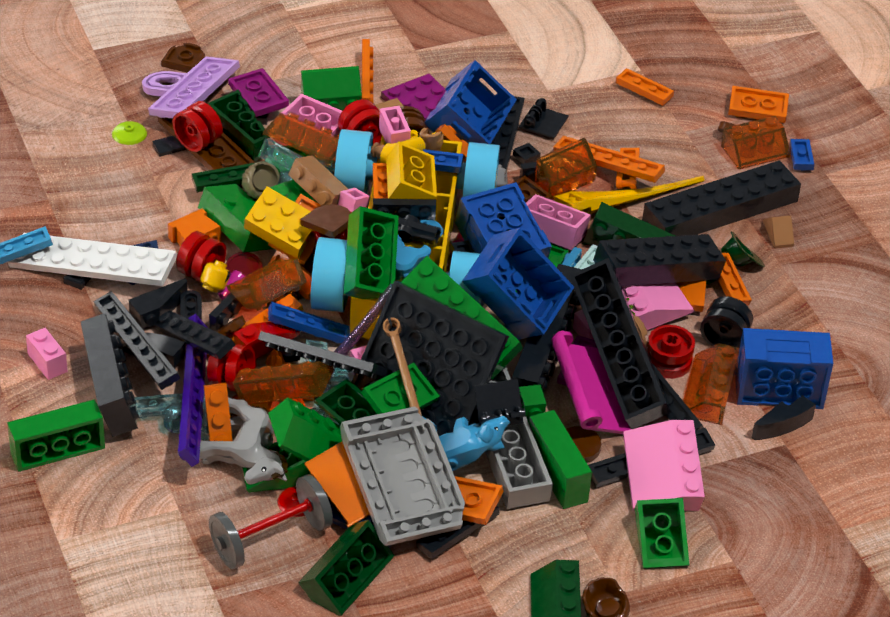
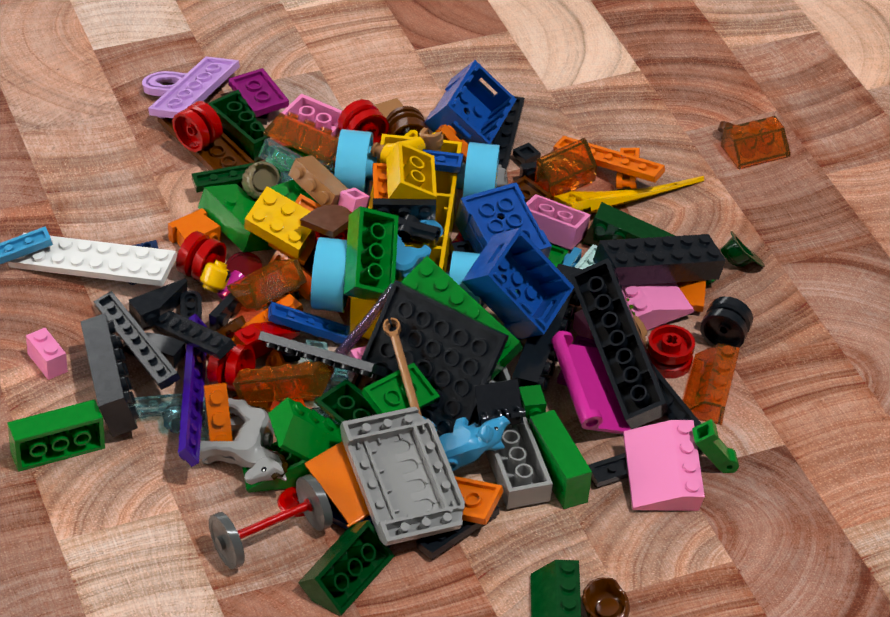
(76, 281): black tile -> none
(129, 133): lime piece -> none
(168, 146): black tile -> none
(183, 57): reddish brown tile -> none
(332, 85): green slope -> none
(367, 70): orange plate -> none
(393, 125): bright pink brick -> none
(419, 93): magenta plate -> none
(543, 120): black hinge -> none
(587, 442): reddish brown tile -> none
(644, 87): orange plate -> none
(662, 533): green slope -> none
(711, 445): none -> green leg
(724, 200): black brick -> none
(732, 282): orange plate -> none
(758, 103): orange plate -> none
(780, 231): medium nougat slope -> none
(783, 367): blue container -> none
(784, 419): black slope -> none
(801, 154): blue plate -> none

